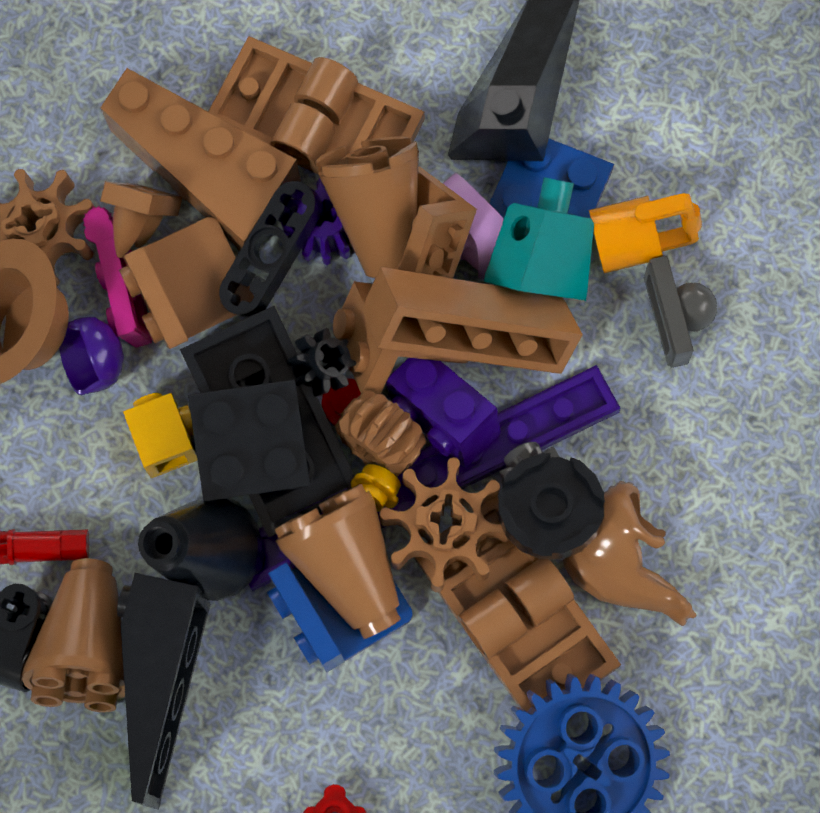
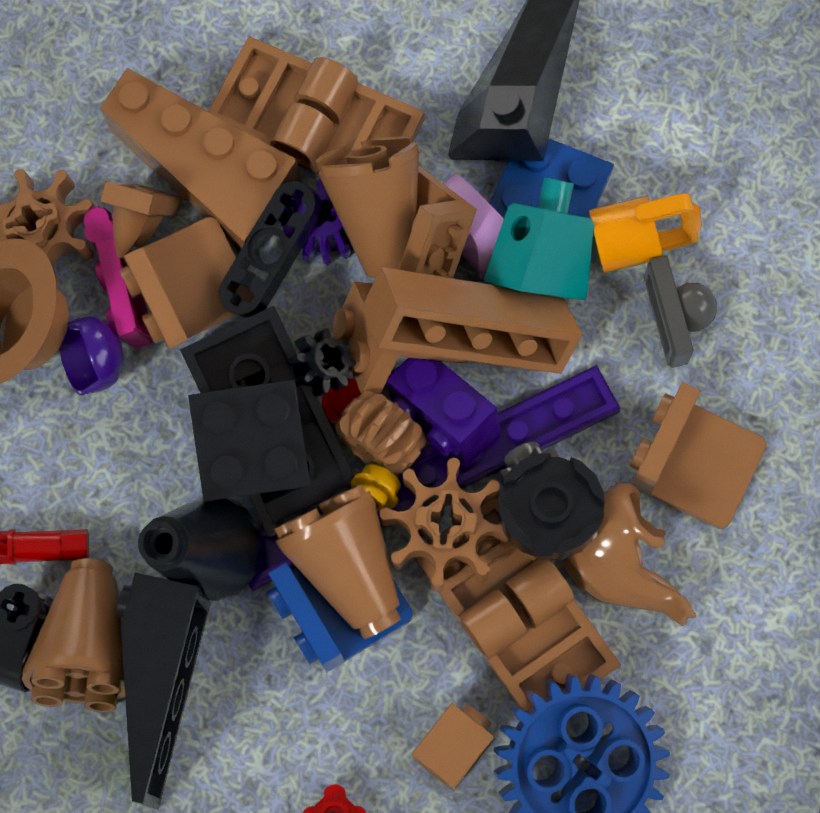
(161, 433): yellow brick -> none
(454, 744): none -> medium nougat brick
(697, 459): none -> medium nougat bracket

